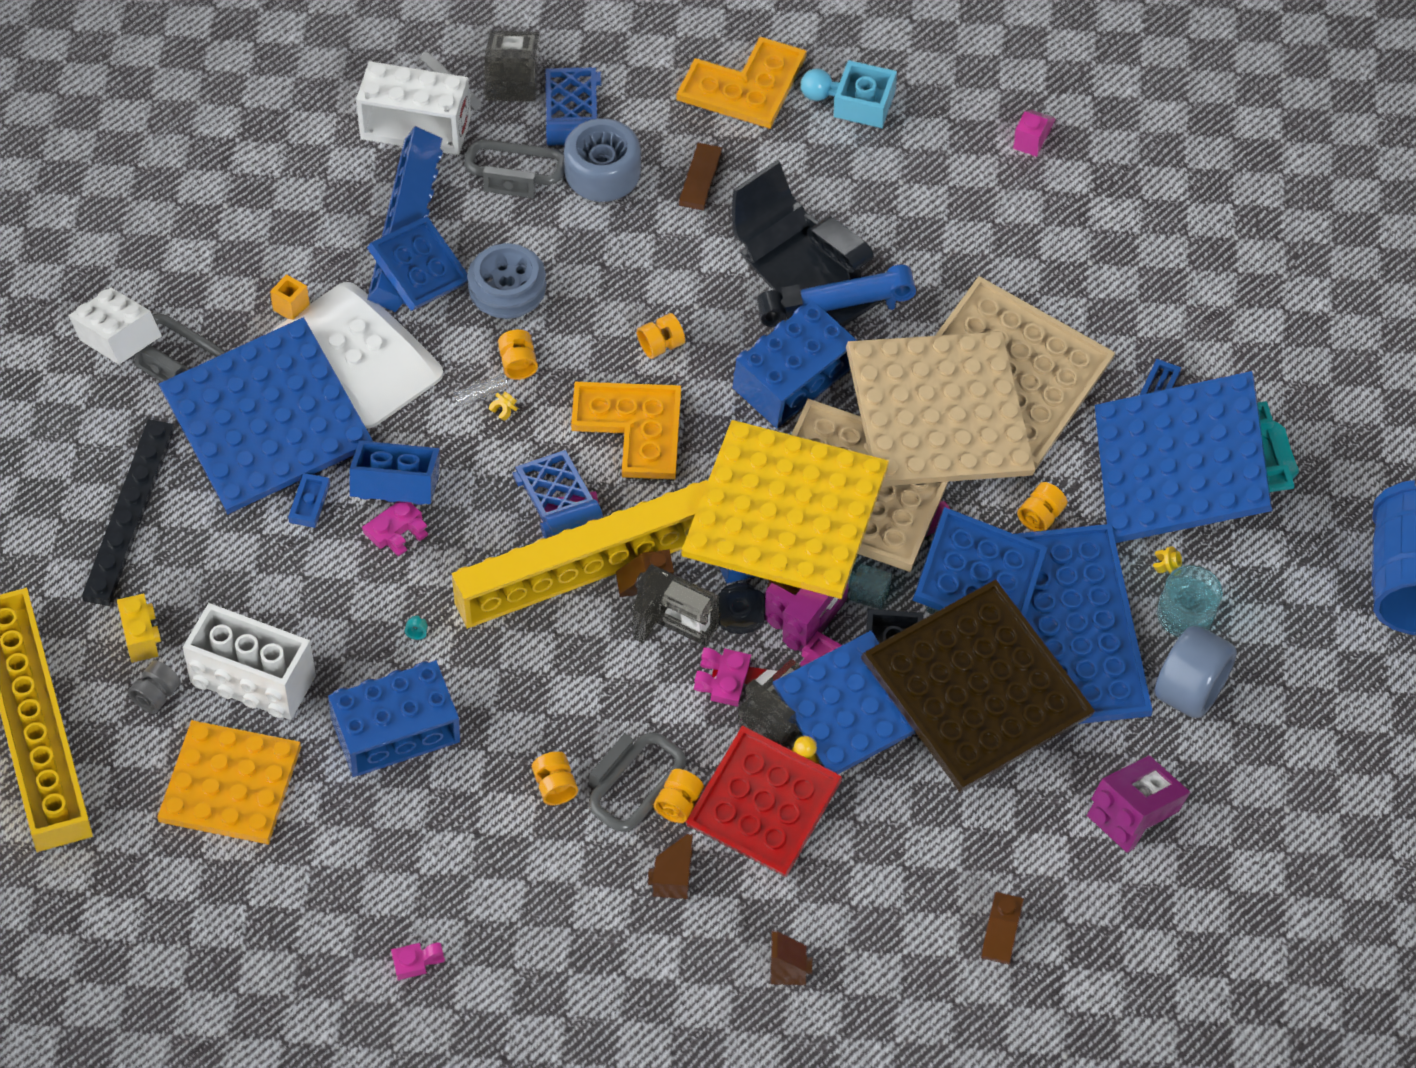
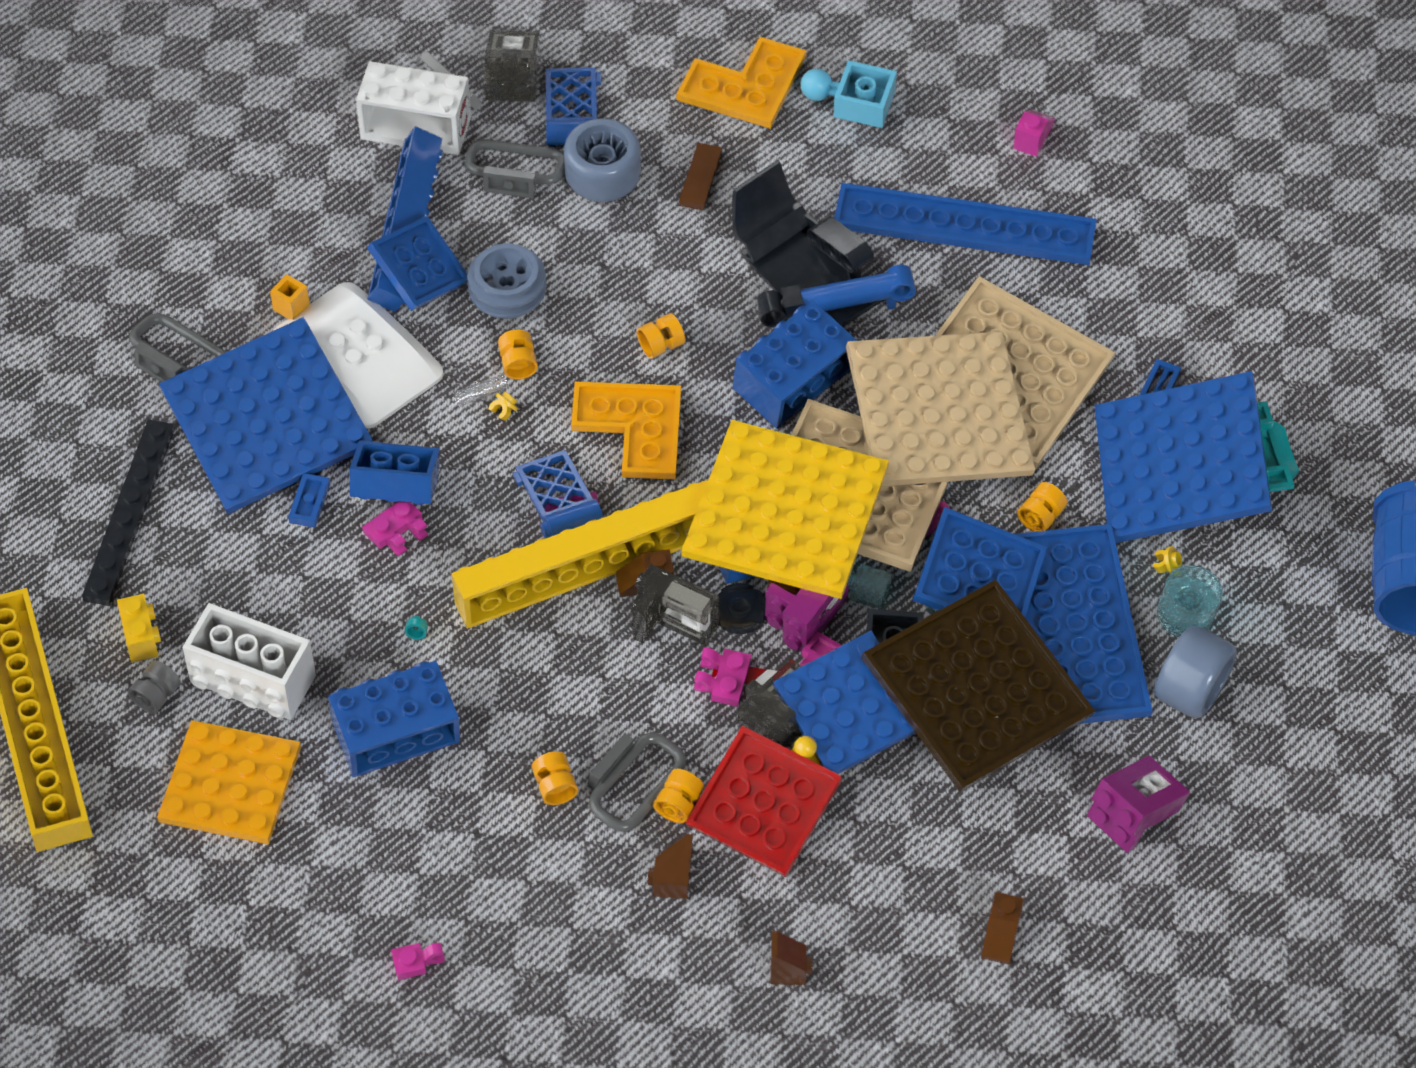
(115, 325): white brick -> none
(966, 223): none -> blue plate

